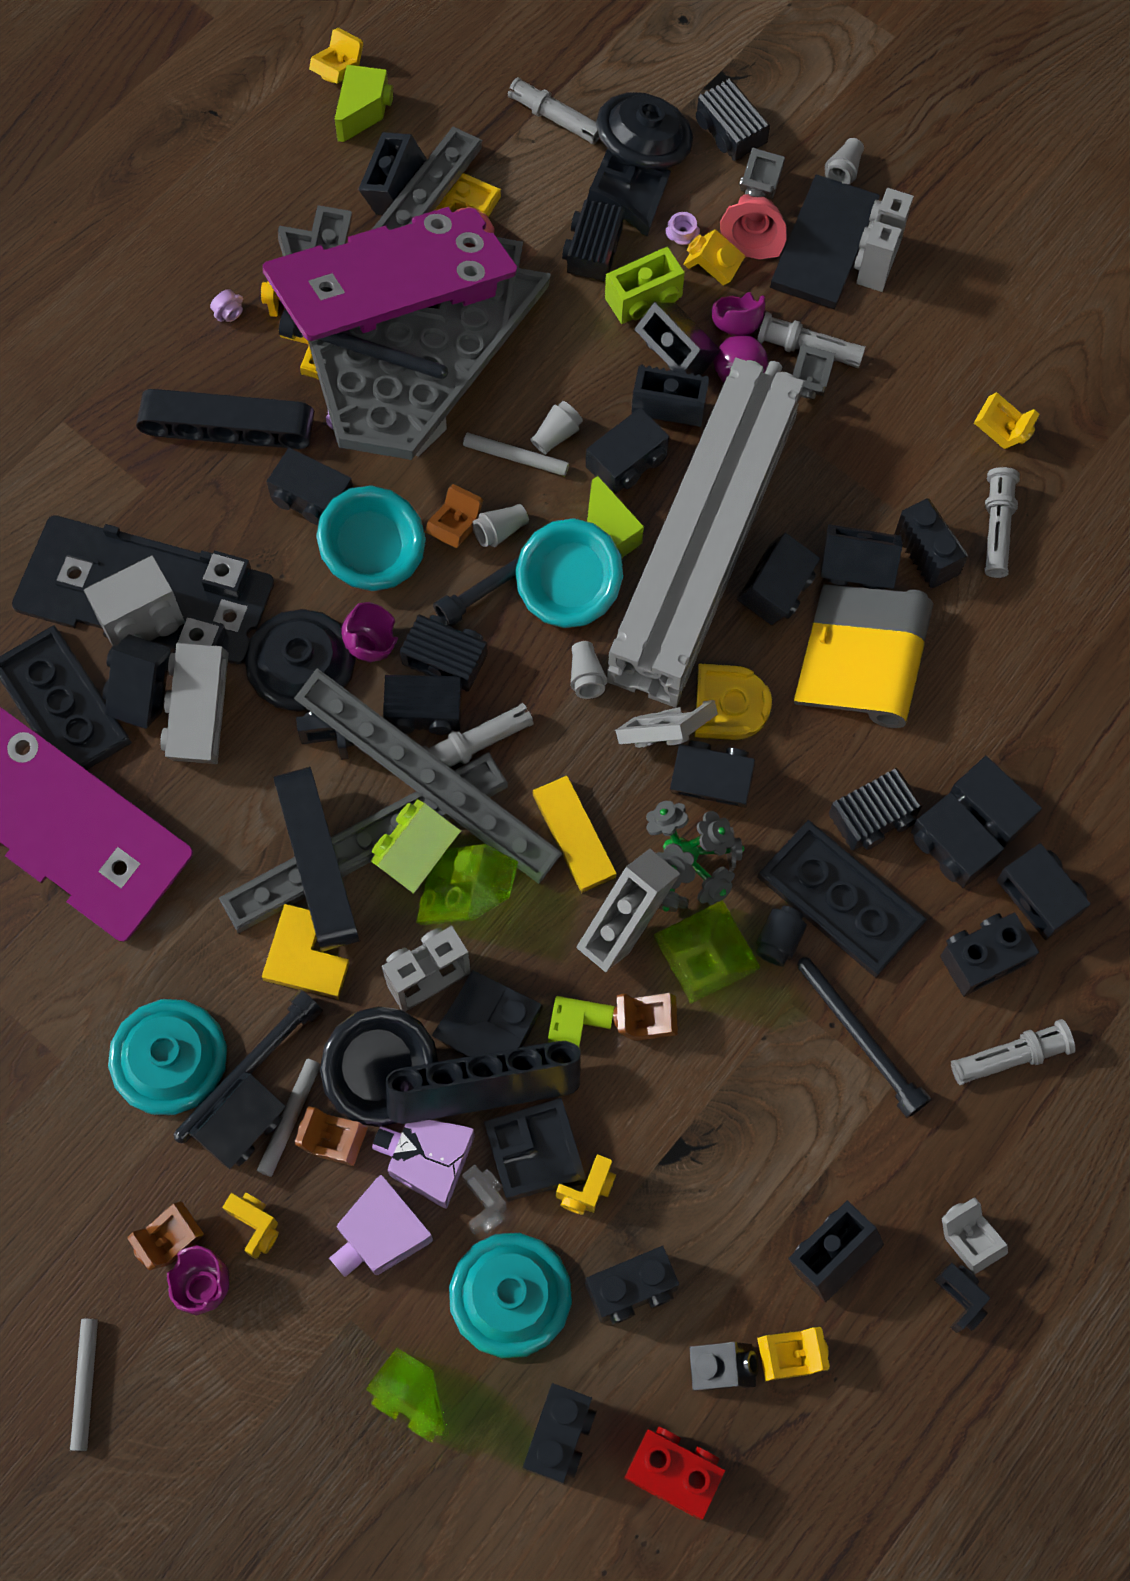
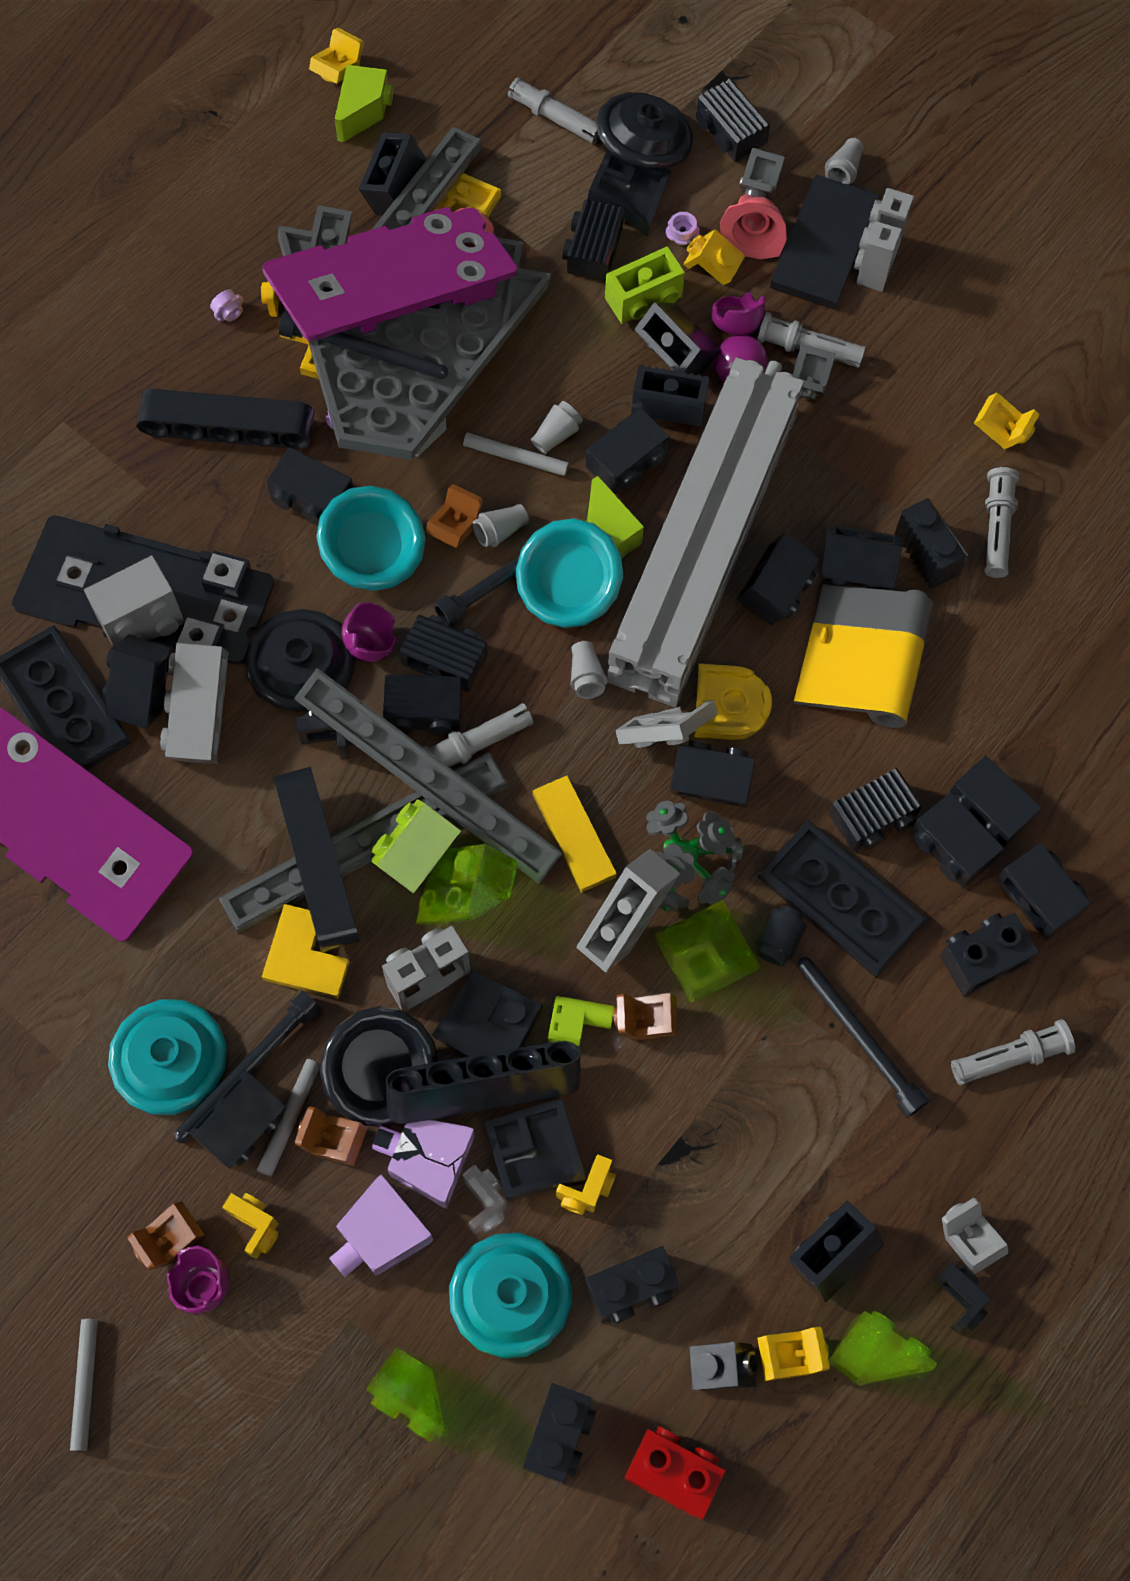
(876, 1354): none -> clear neon green slope

